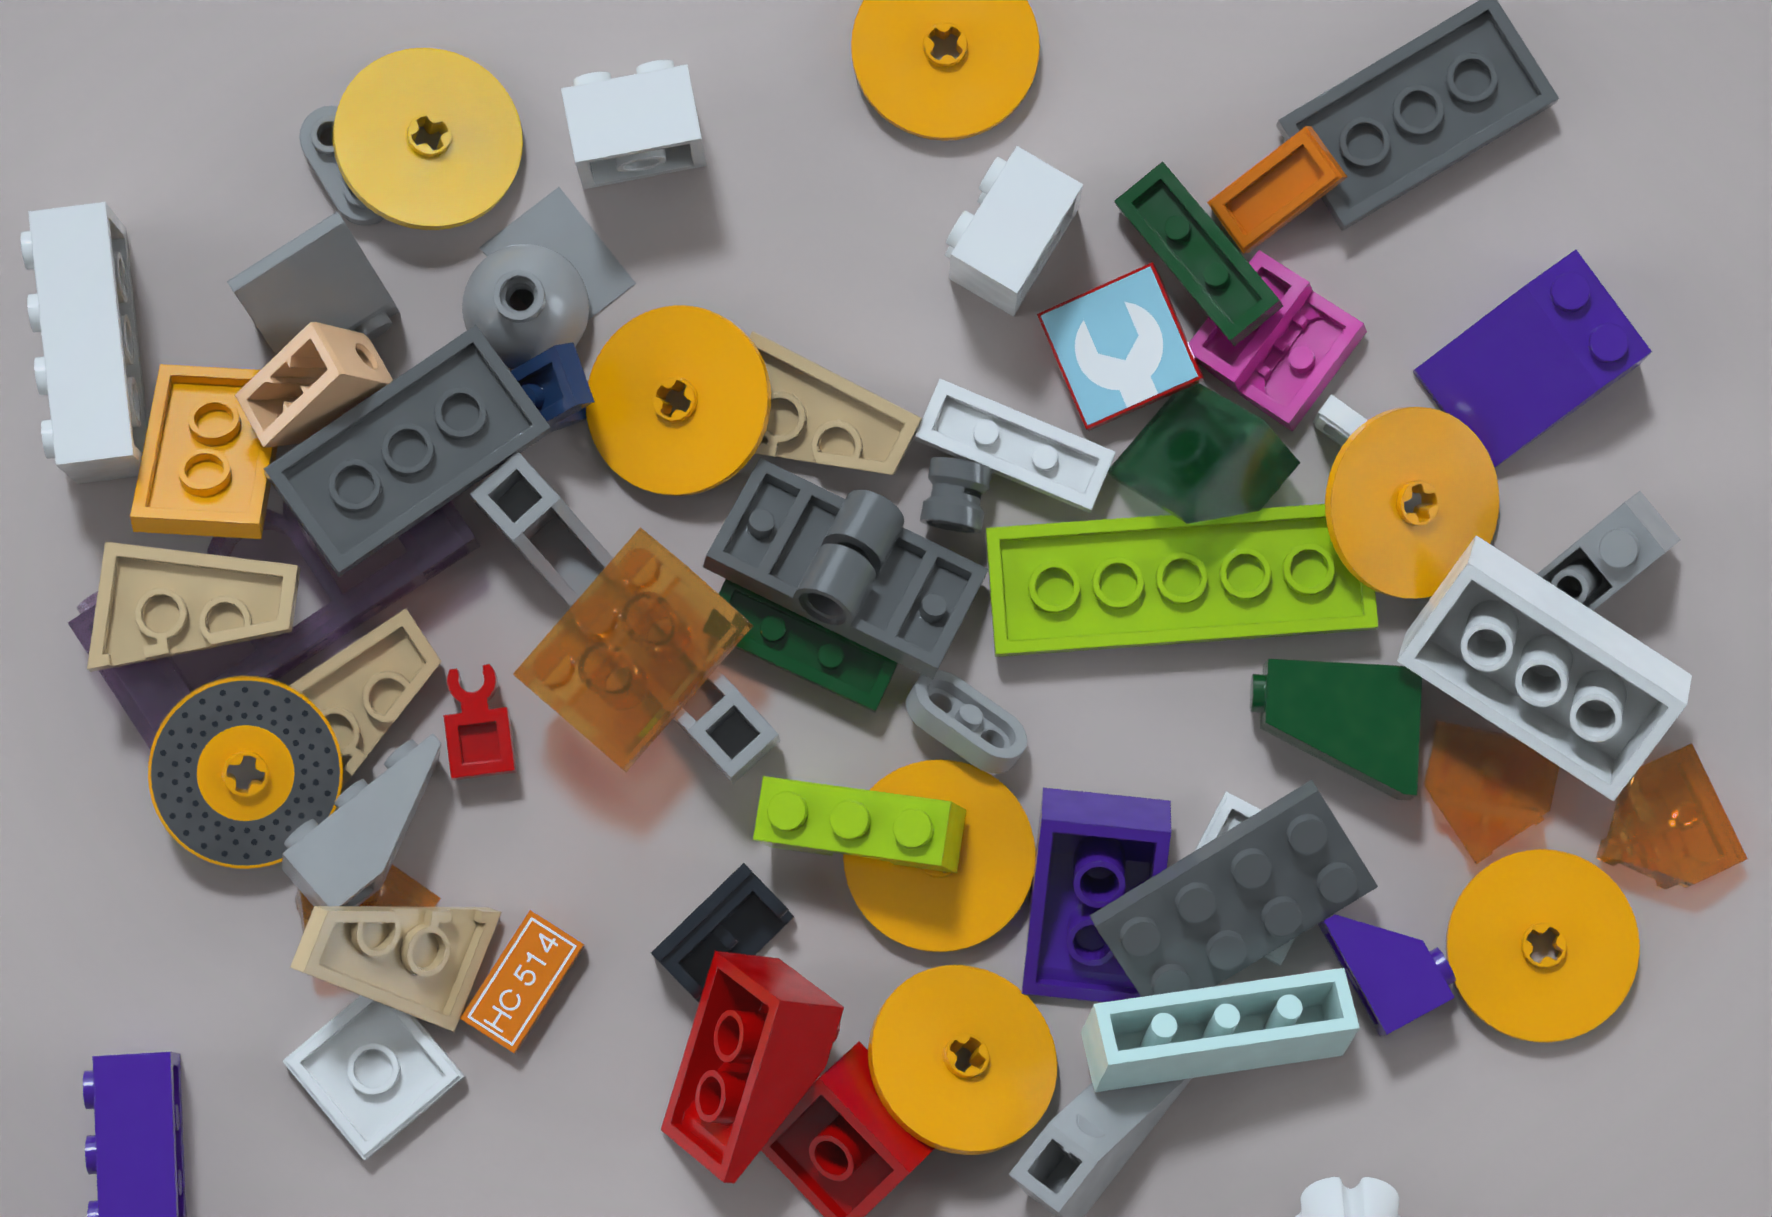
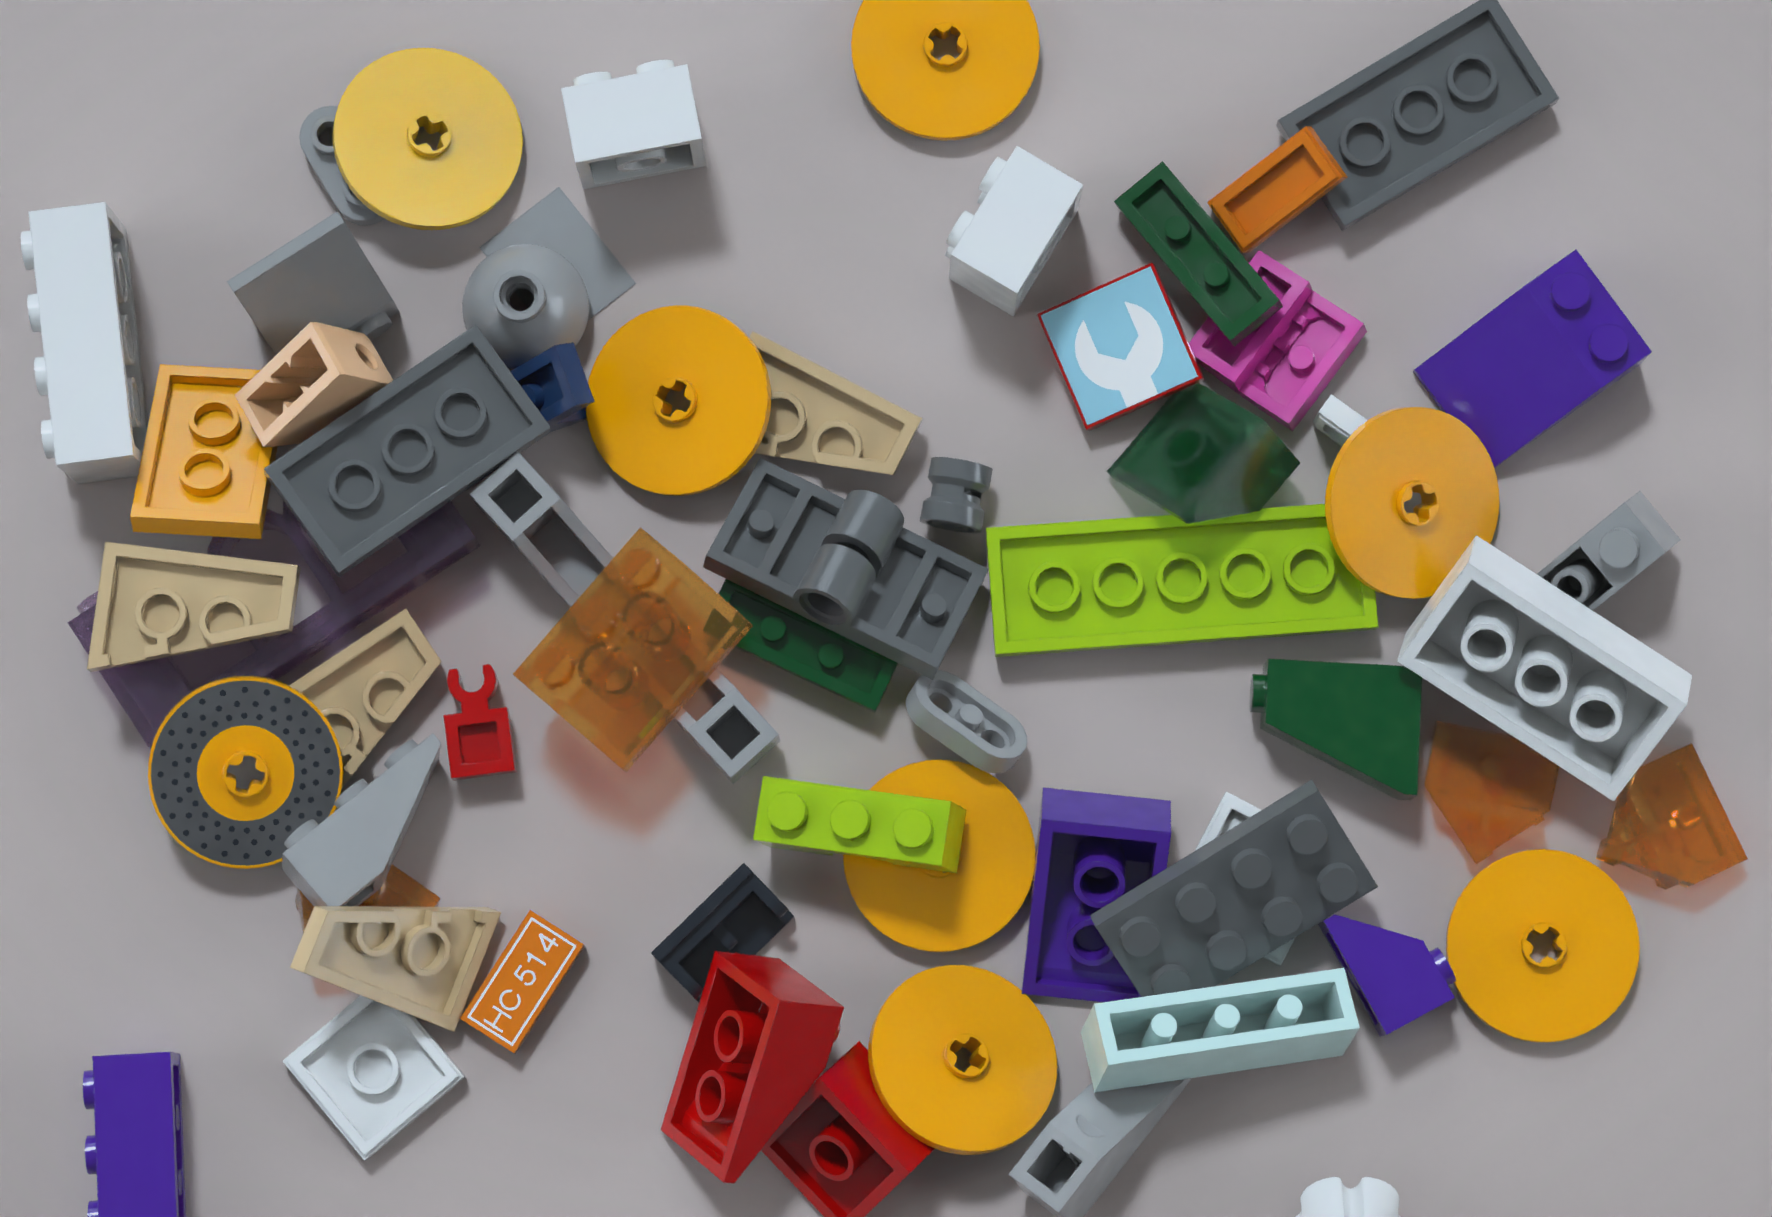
(1015, 445): white plate -> none

